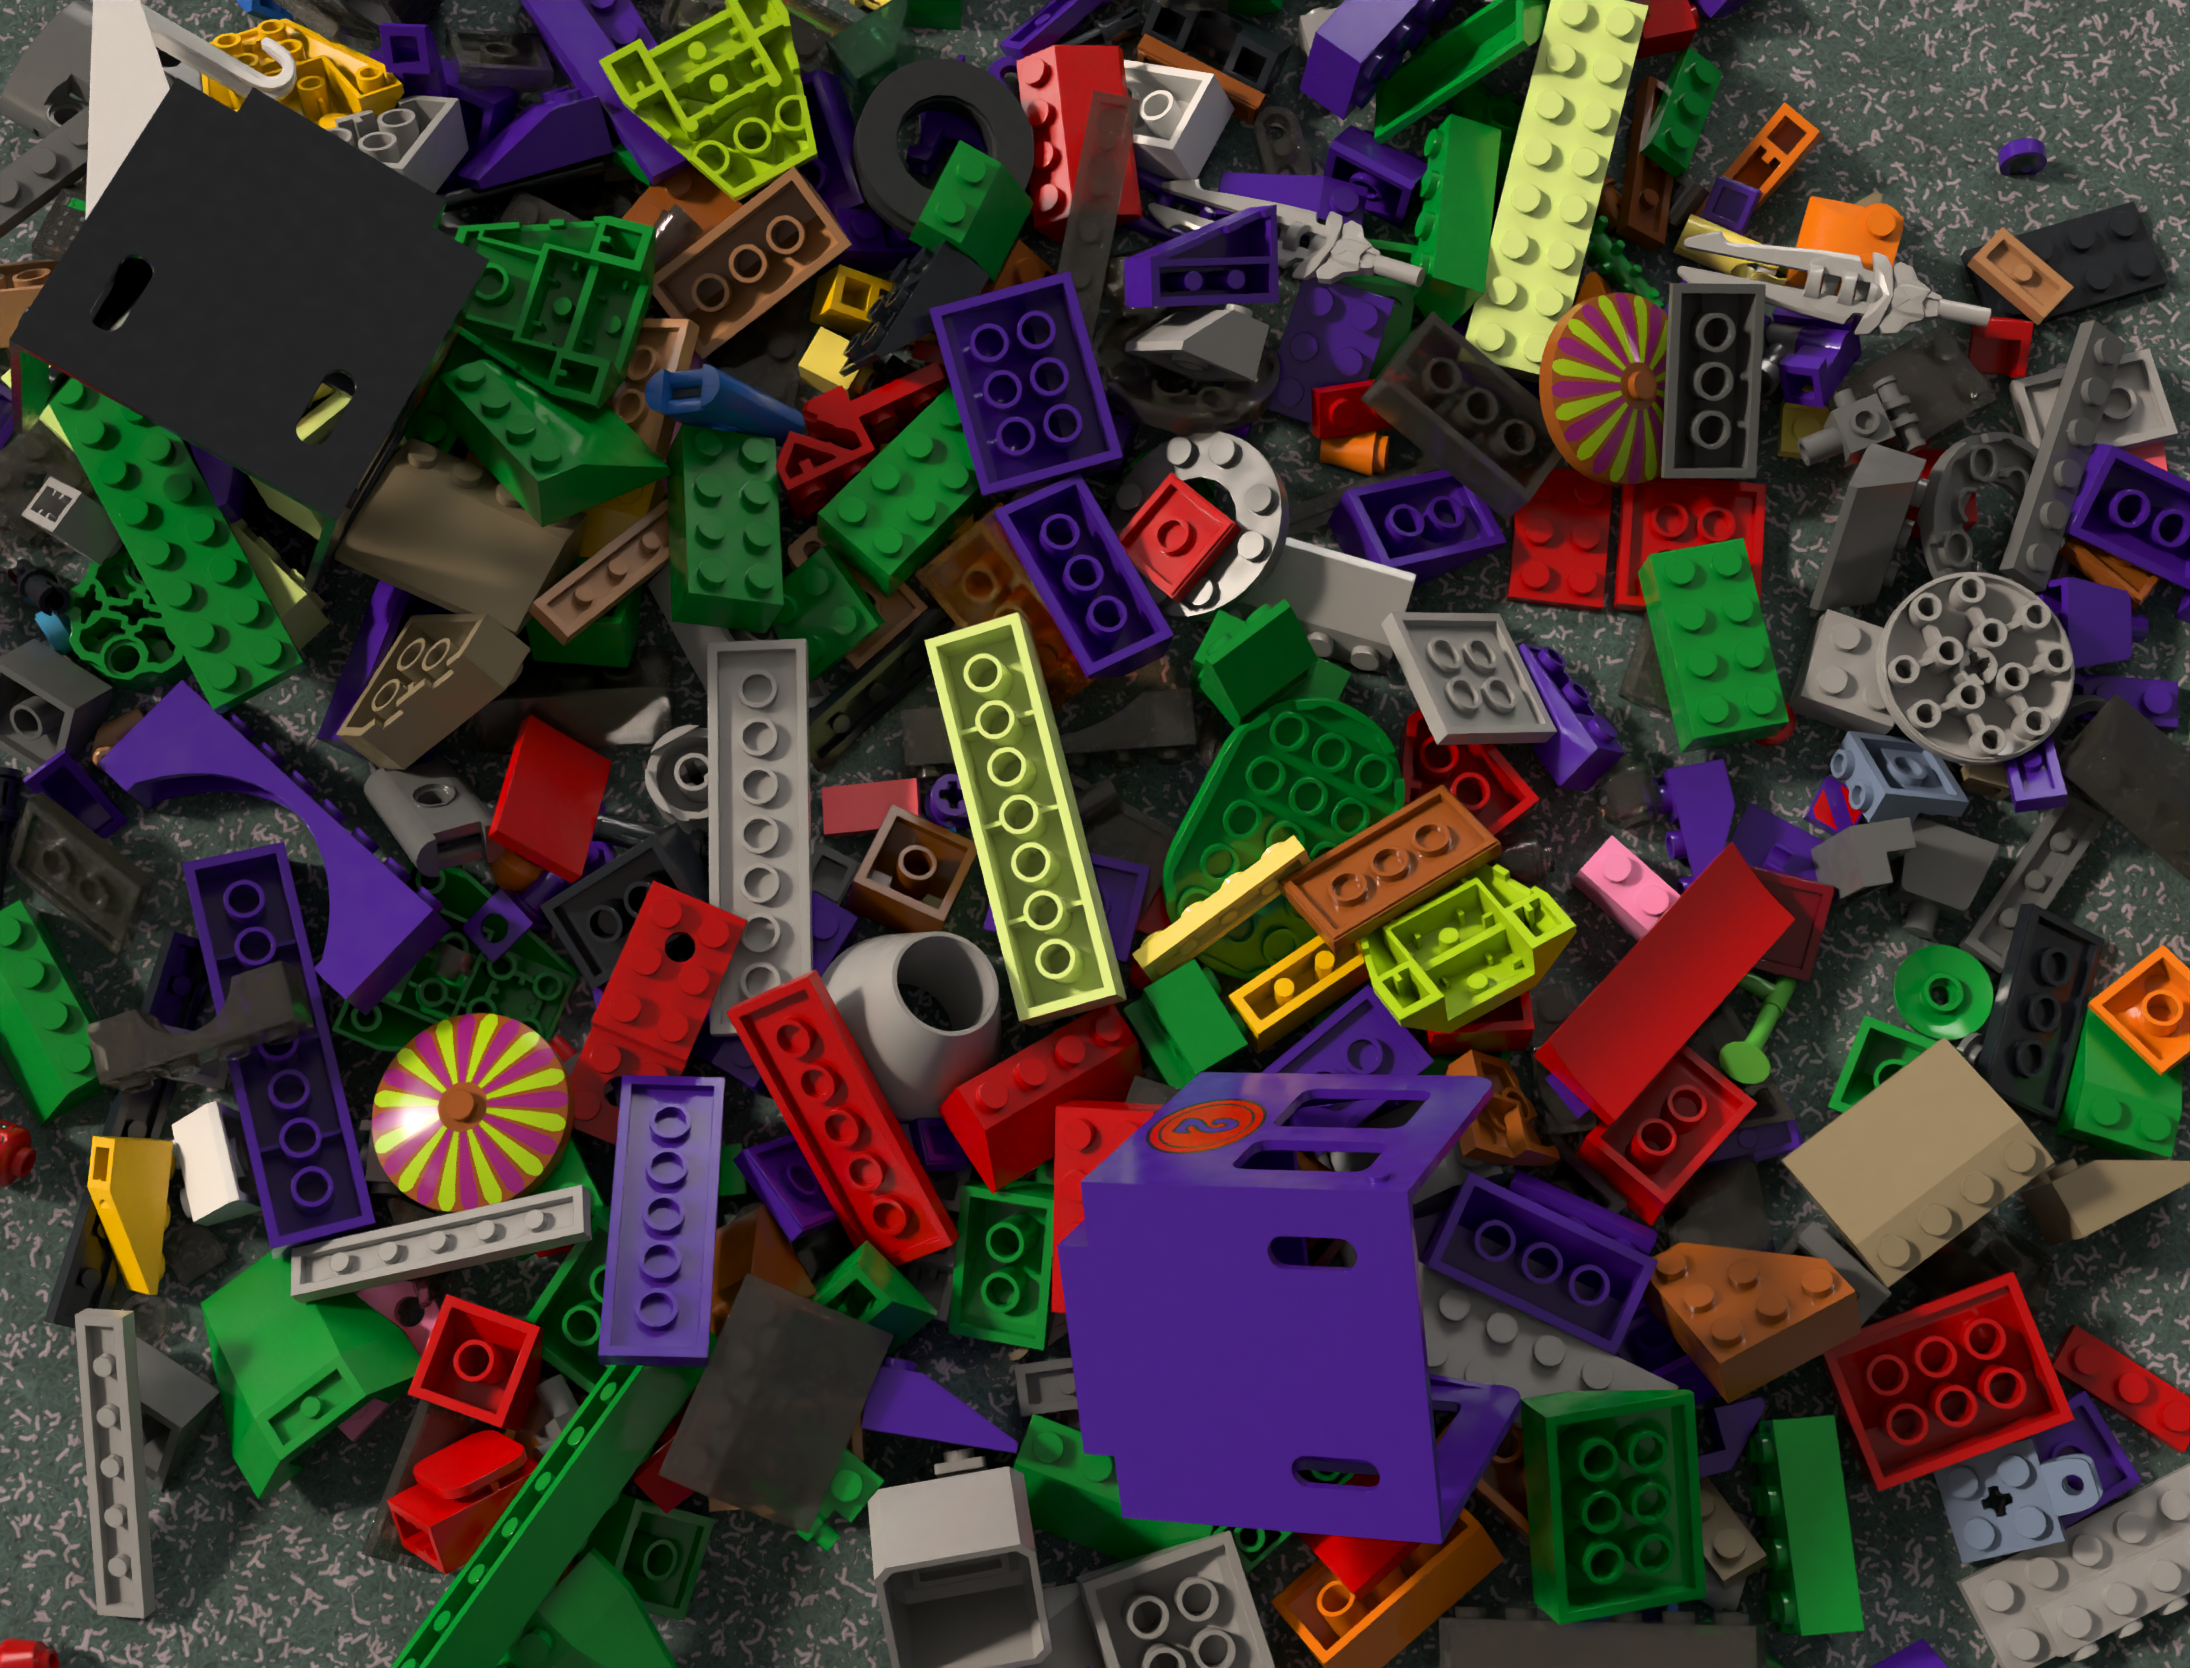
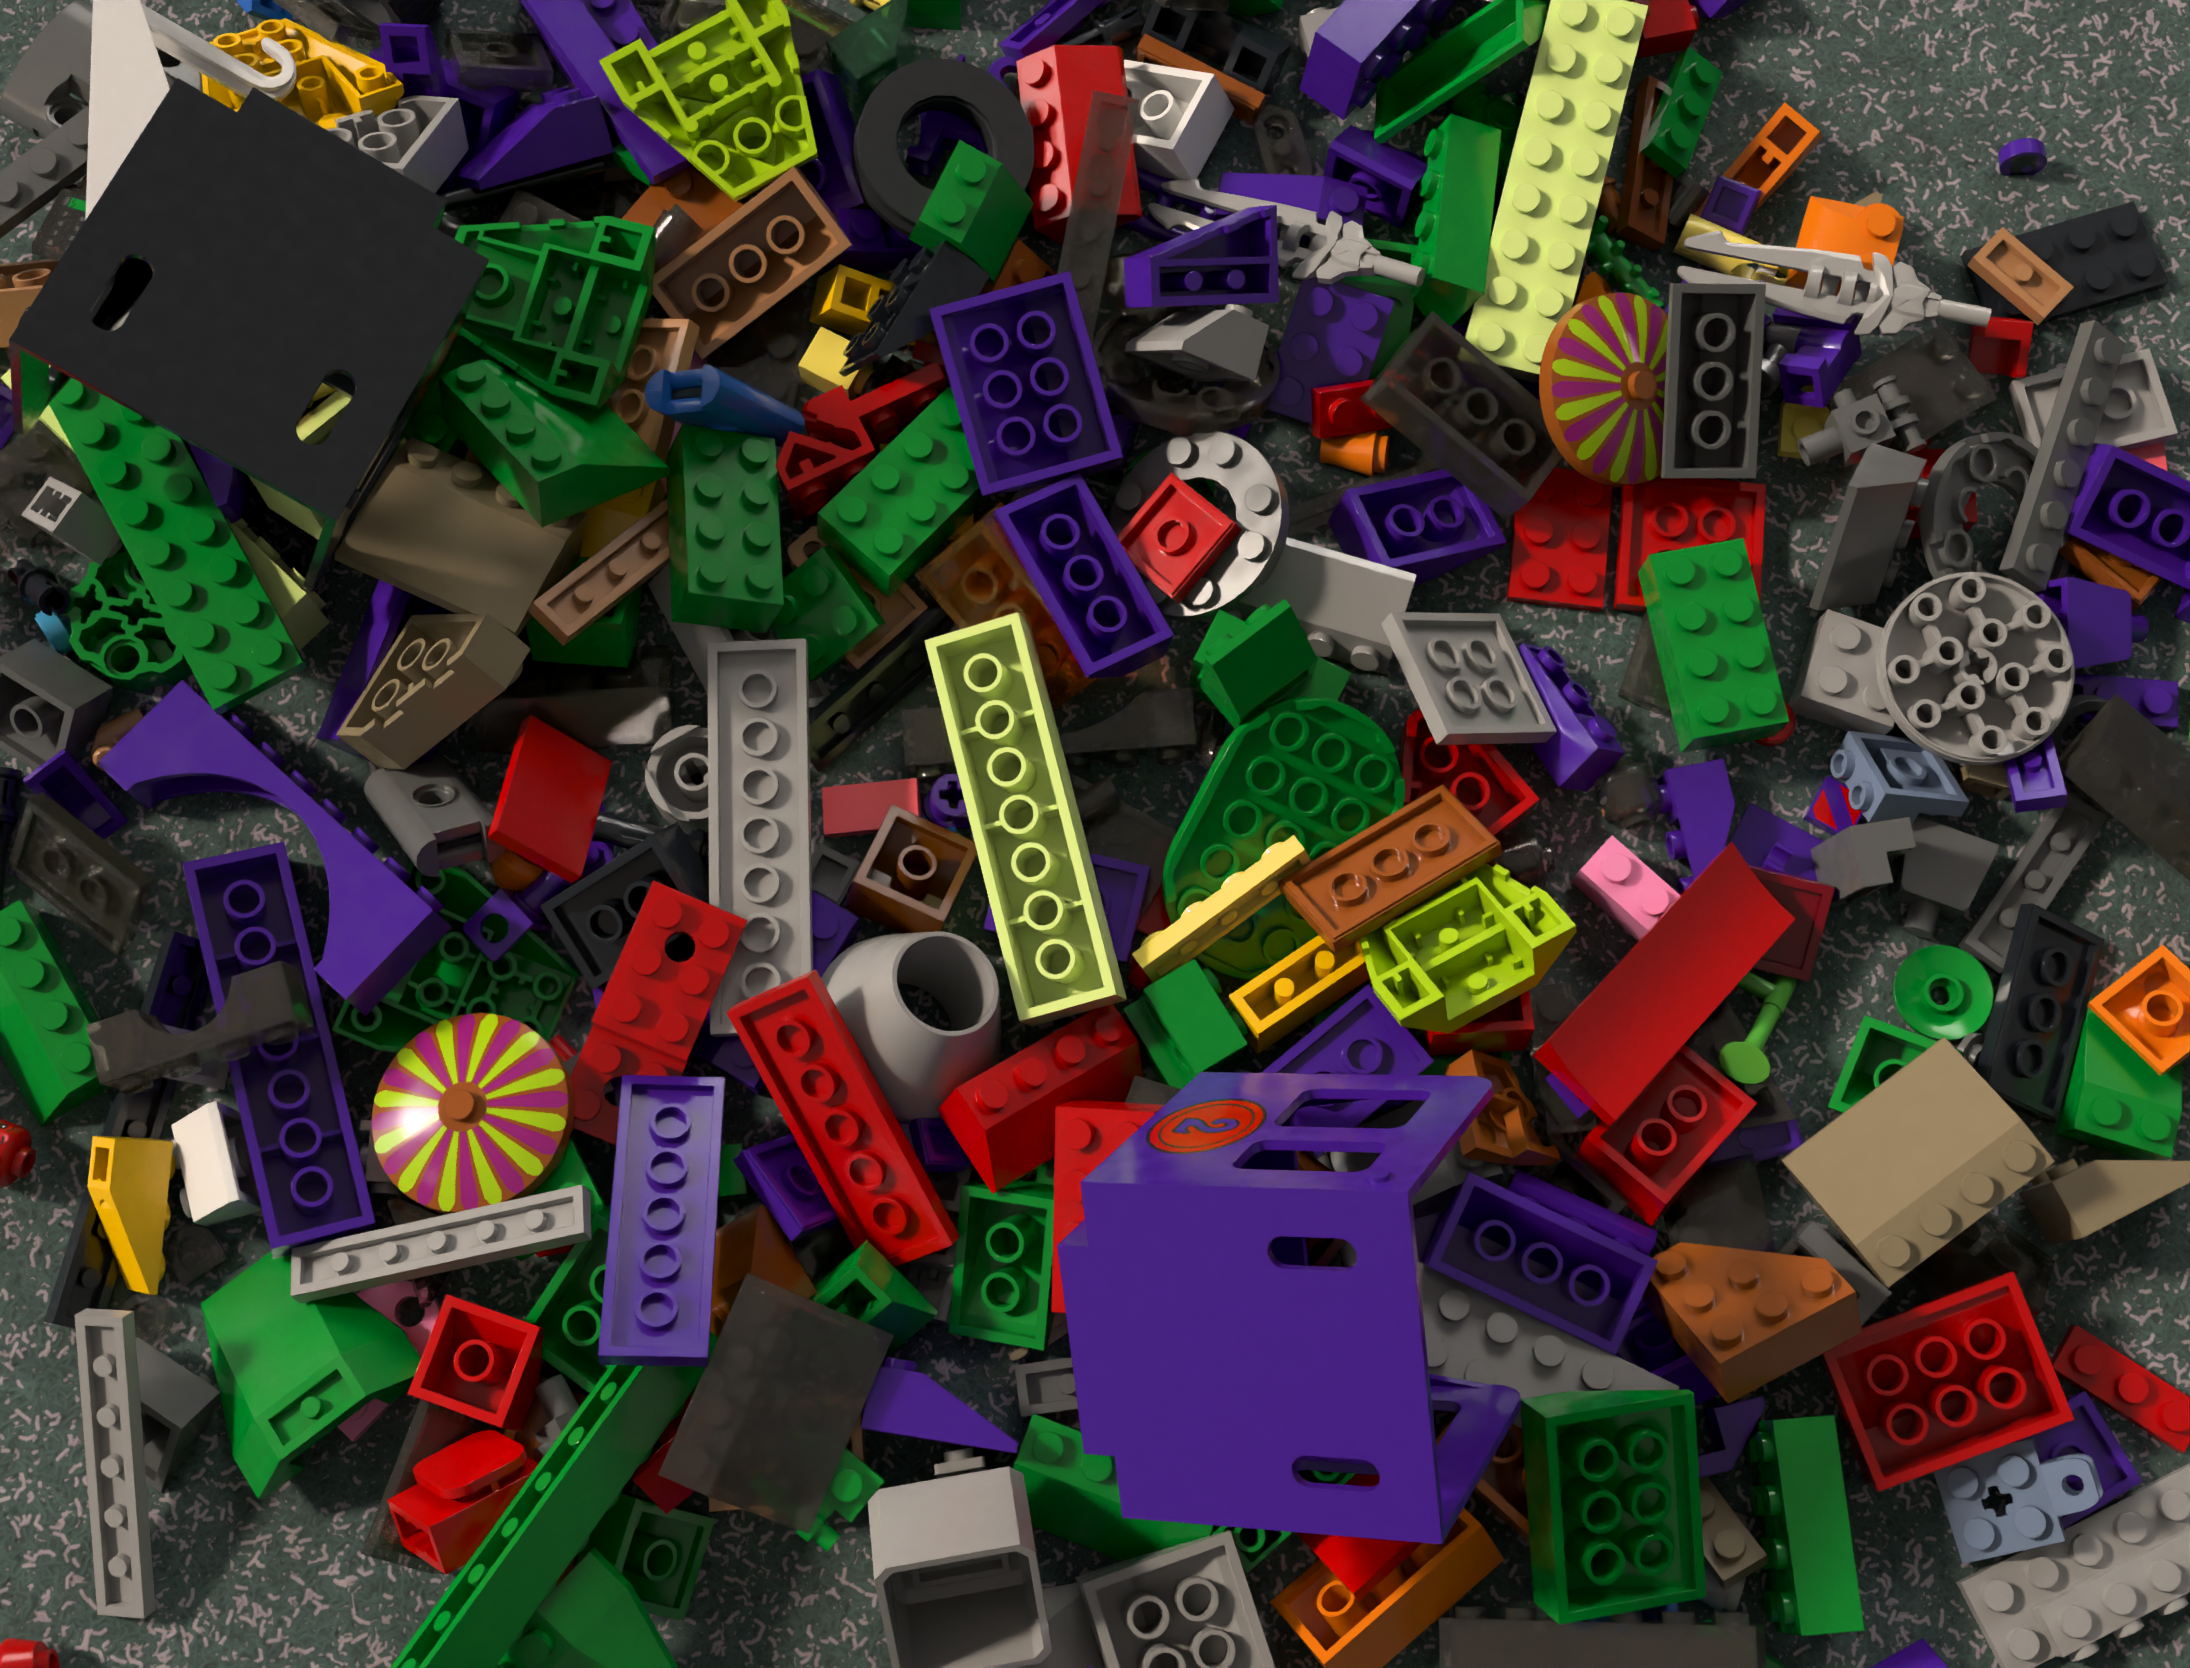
(450, 962): clear smoke plate -> none

